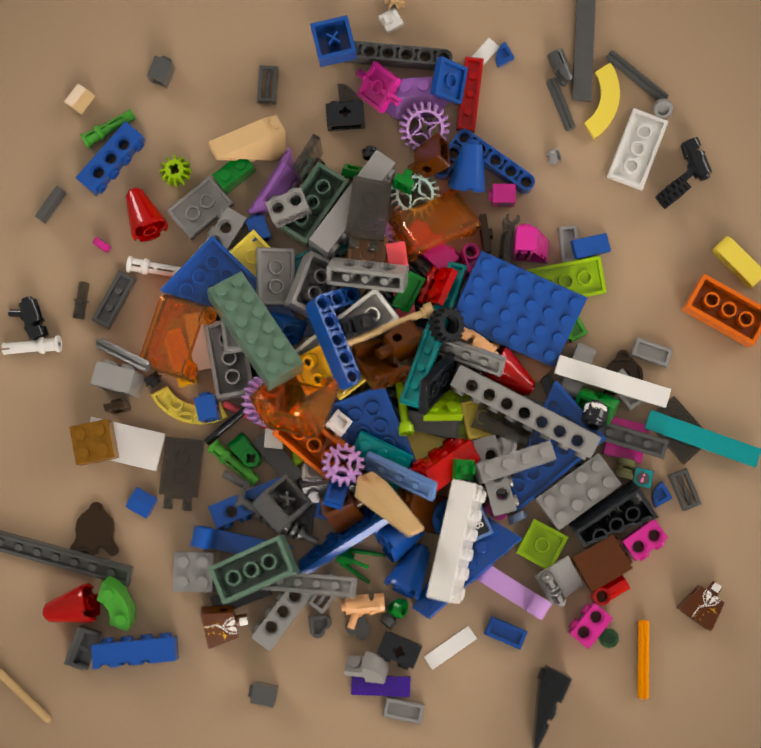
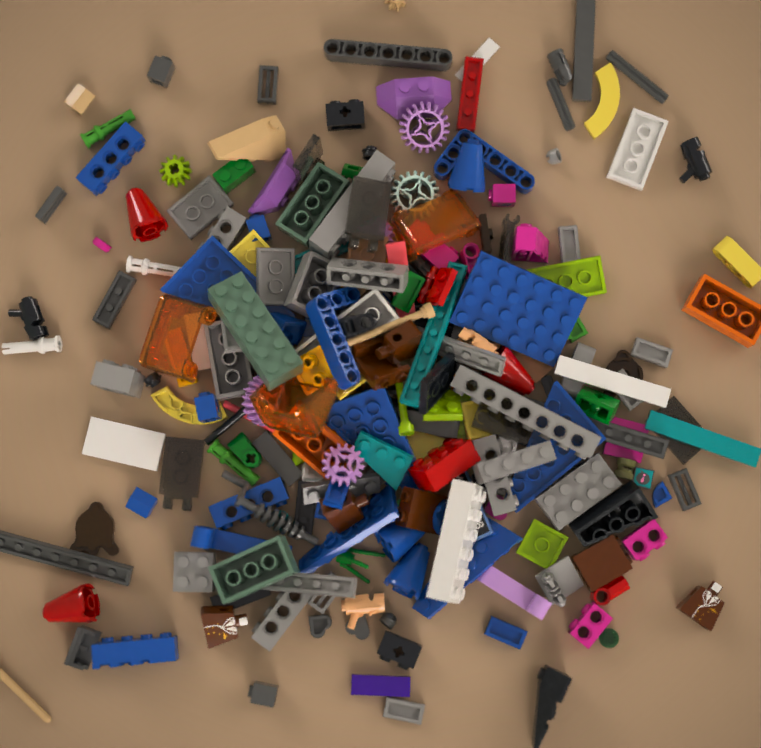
(81, 301): clear smoke axle -> none
(94, 442): pearl gold brick -> none
(117, 406): dark brown plate -> none
(118, 603): bright green brick -> none
(123, 354): dark grey axle -> none
(271, 441): white tile -> none
(281, 503): dark grey brick -> none
(290, 212): light grey brick -> none
(333, 41): blue brick -> none
(338, 423): white tile -> none
(345, 93): clear smoke tile -> none
(369, 666): light grey brick -> none
(378, 87): dark pink plate -> none
(387, 503): tan wedge -> none
(391, 20): white tile -> none
(399, 607): green tile -> none
(401, 476): medium blue tile -> none
(404, 182): green tile -> none
(431, 156): reddish brown torso -> none
(437, 325): black tyre -> none
(449, 80): blue plate -> none
(450, 647): white sticker -> none
(463, 469): green tile -> none
(503, 55): blue tile -> none
(515, 518): sand blue tile -> none
(590, 246): blue tile -> none
(594, 415): black head -> none
(643, 660): light orange axle -> none
(663, 108): light grey tile -> none
(673, 192): black tyre -> none

